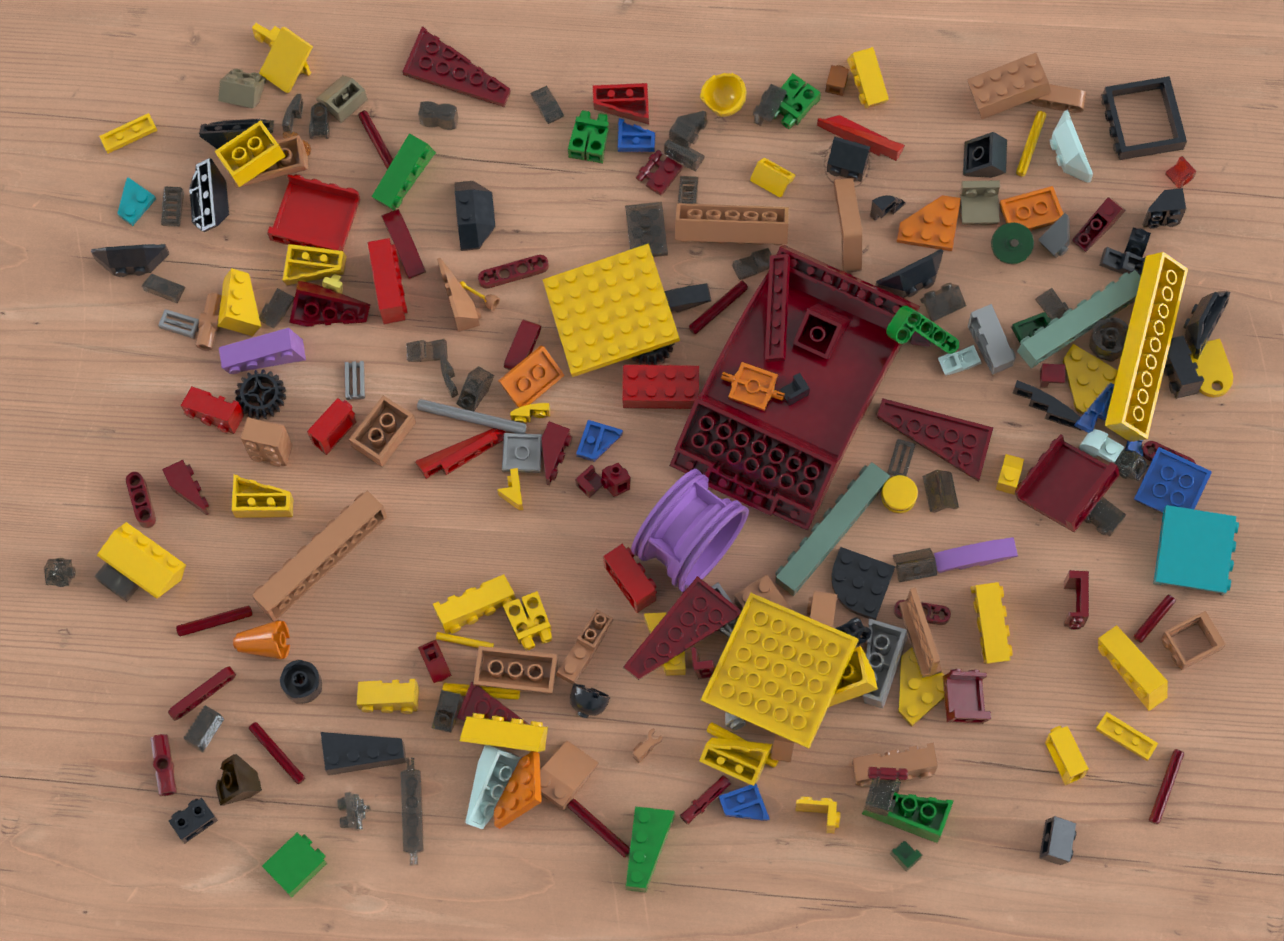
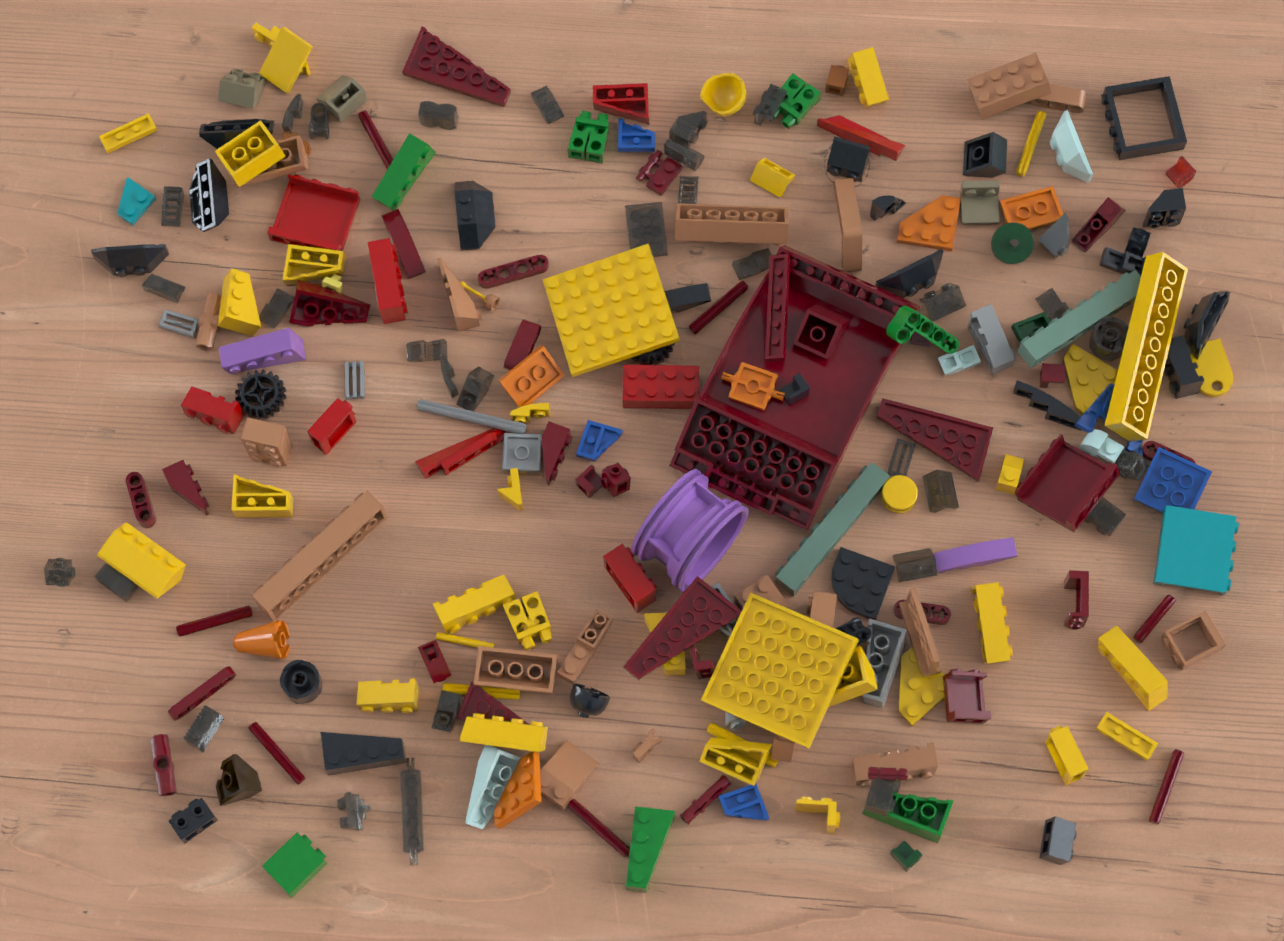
(382, 431): nougat brick -> none

